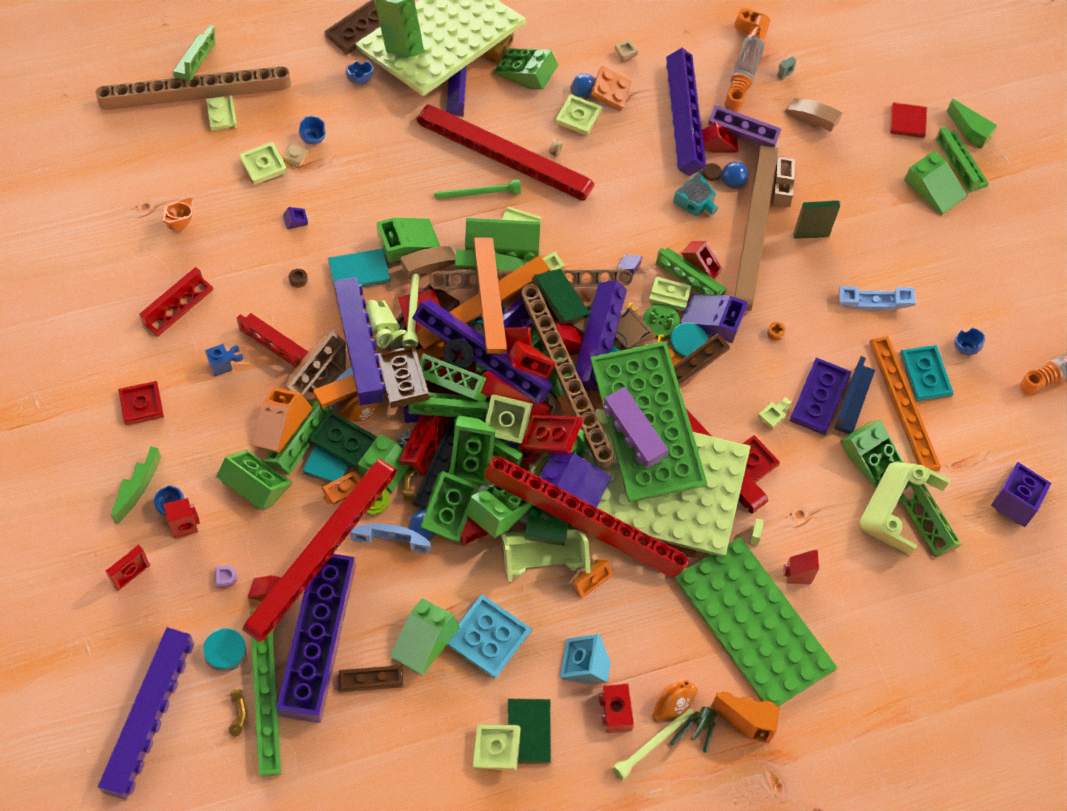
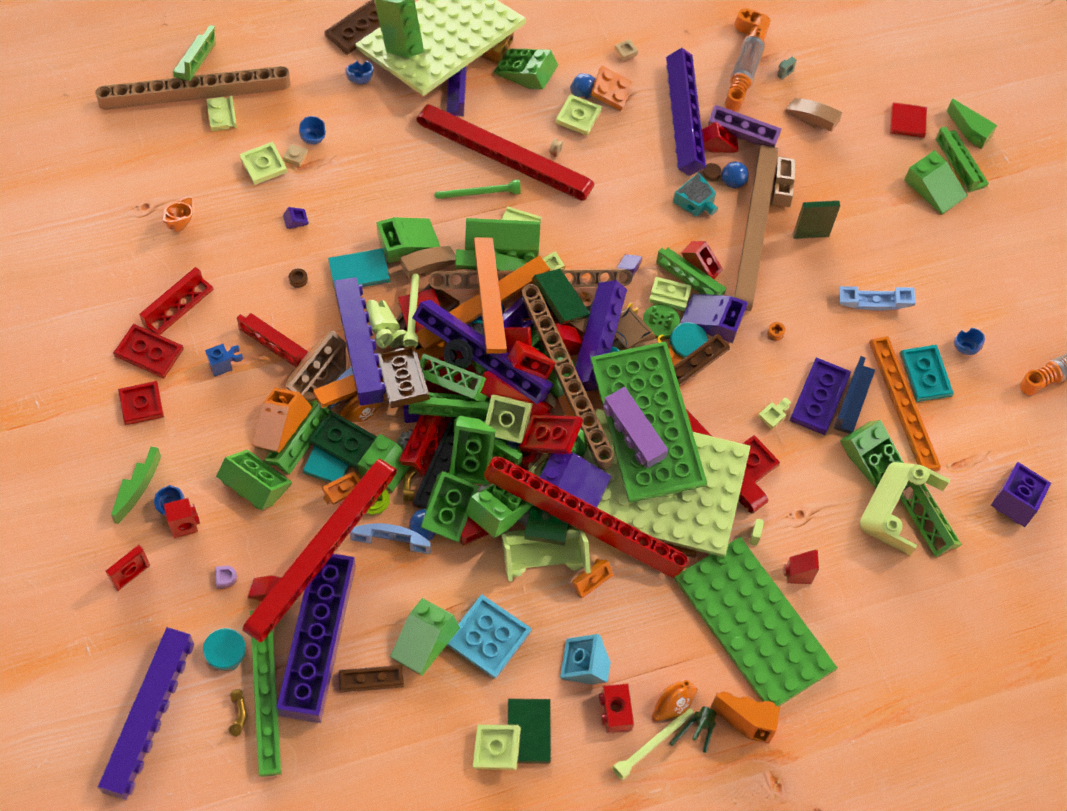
(148, 351): none -> red tile

